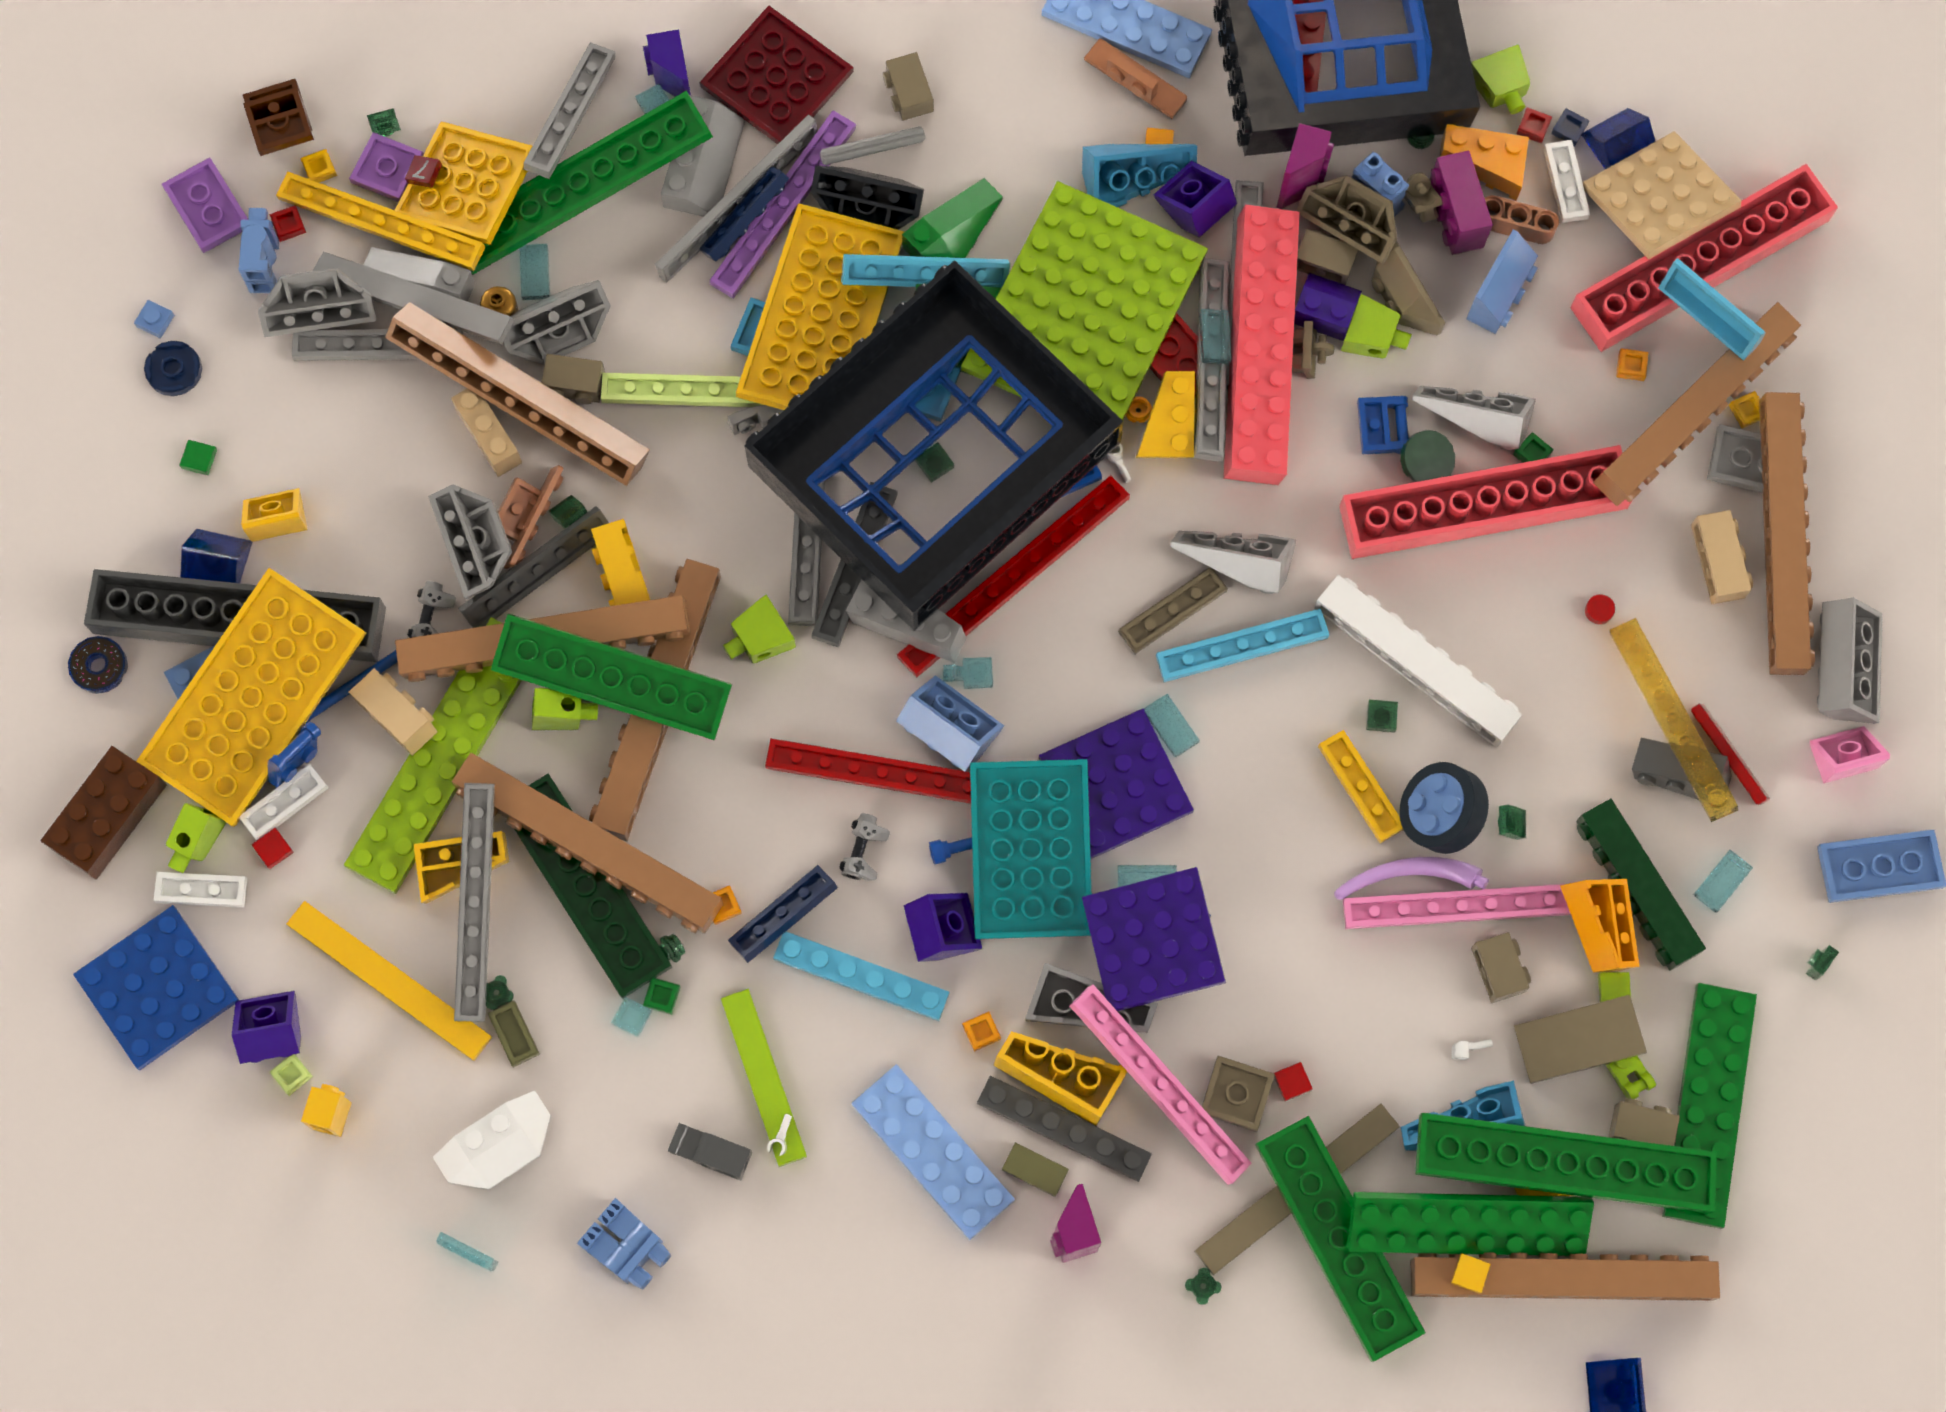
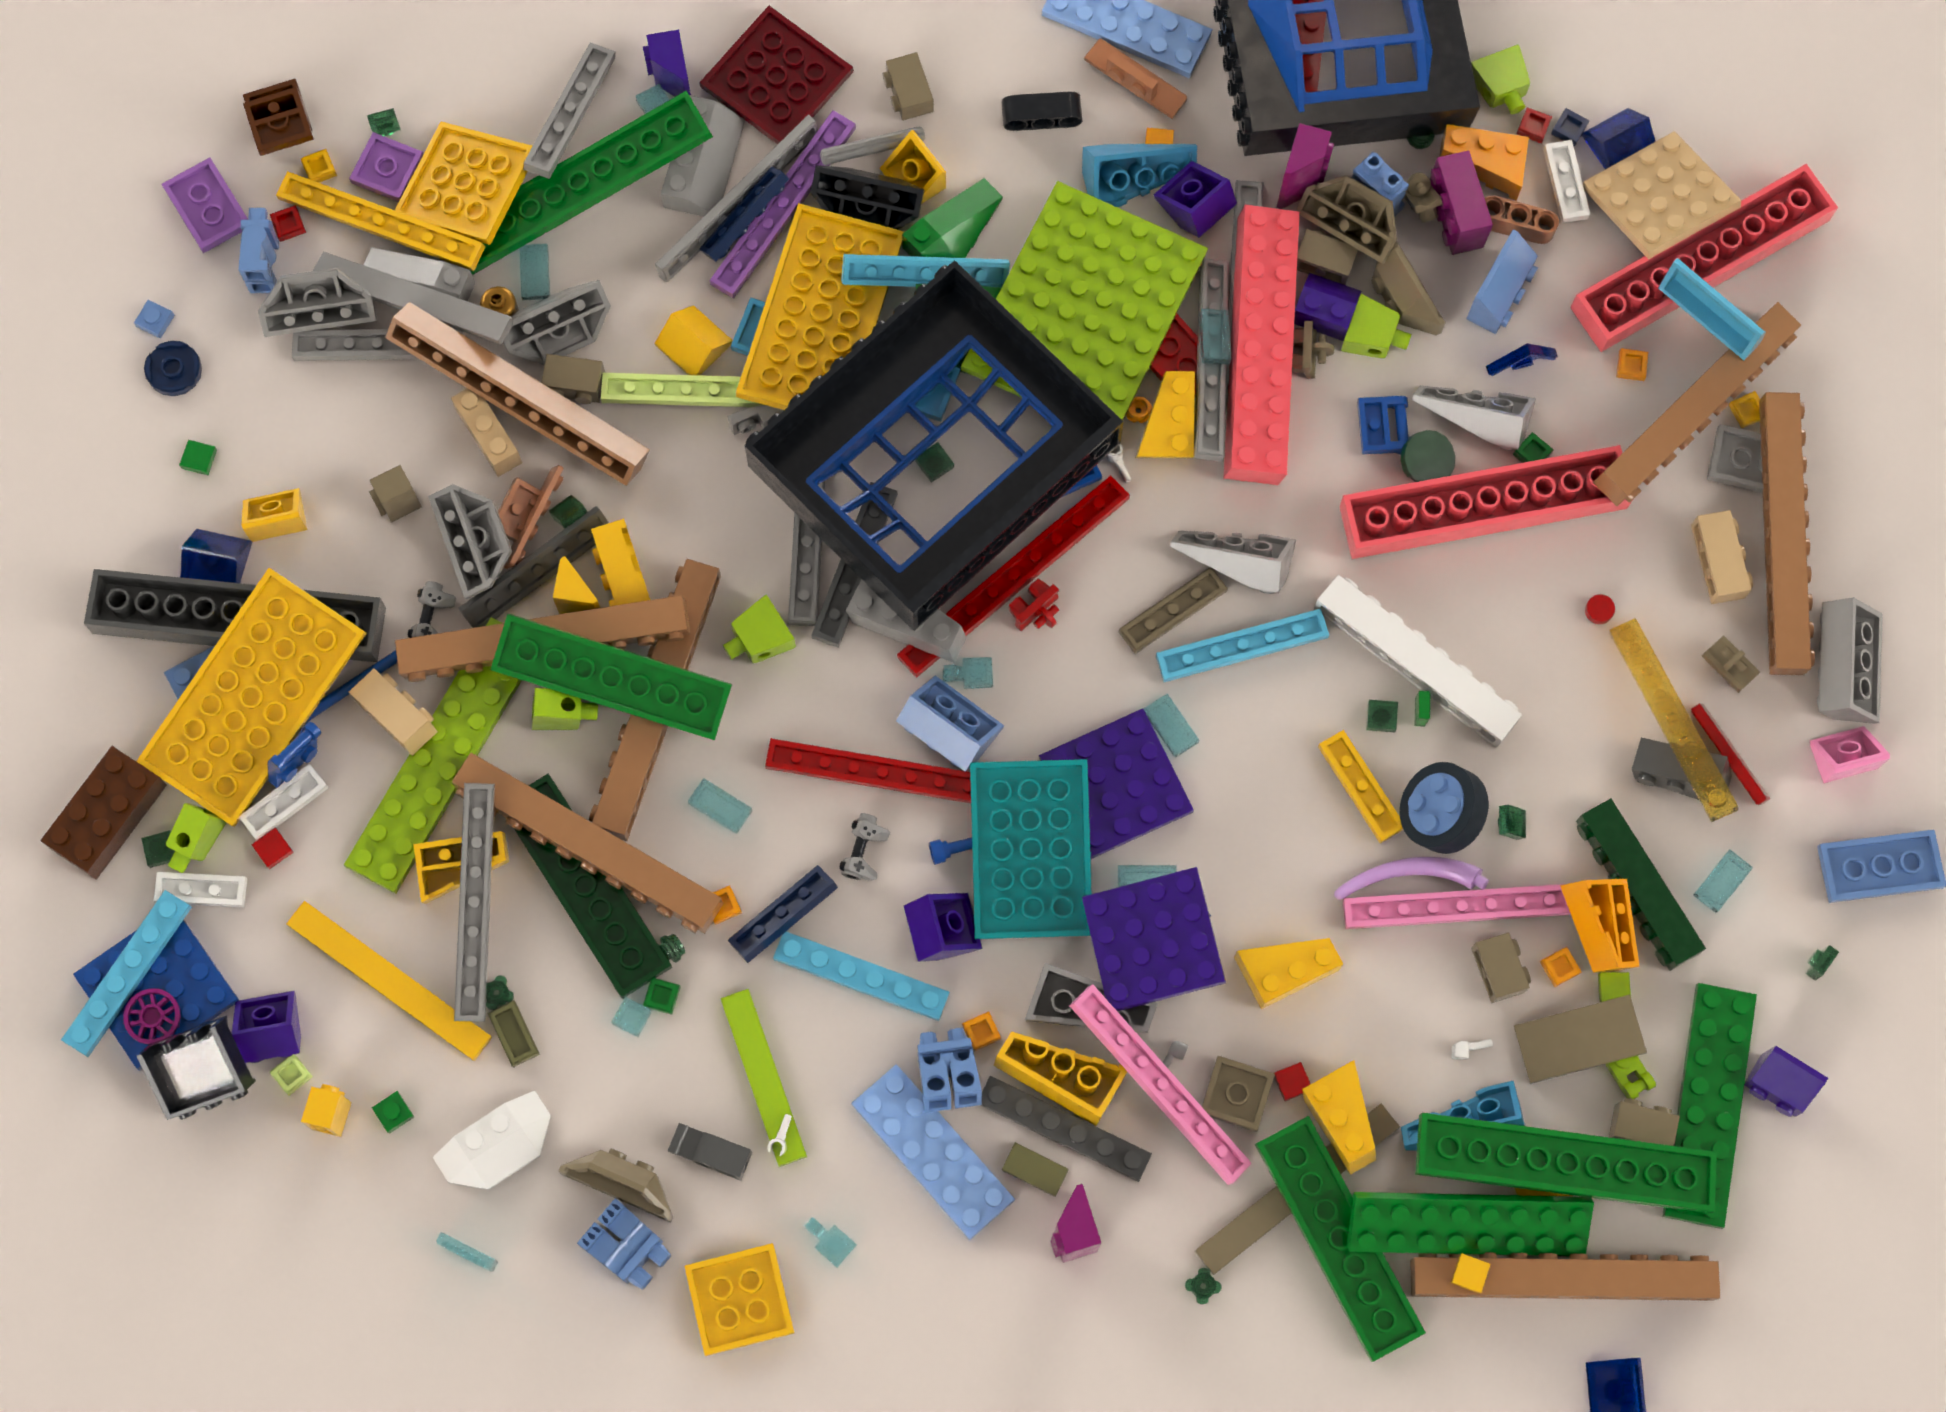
(90, 650): tile -> none
(126, 973): none -> medium azure plate
(151, 1016): none -> magenta wheel
(156, 850): none -> clear green plate
(196, 1069): none -> window
(393, 1112): none -> green plate
(394, 494): none -> dark tan brick
(423, 171): dark red tile -> none
(570, 590): none -> yellow slope
(621, 1180): none -> dark tan wedge
(692, 340): none -> yellow slope
(720, 806): none -> clear light blue tile
(739, 1299): none -> yellow plate
(833, 1243): none -> clear light blue plate
(916, 165): none -> yellow slope
(945, 1060): none -> medium blue hips
(1041, 111): none -> black beam
(1044, 597): none -> red hips
(1176, 1050): none -> light grey hand
(1286, 968): none -> yellow wedge
(1342, 1115): none -> yellow wedge
(1422, 708): none -> green tile
(1521, 358): none -> clear blue tile
(1560, 966): none -> light orange tile
(1731, 664): none -> dark tan hips
(1784, 1081): none -> dark purple slope

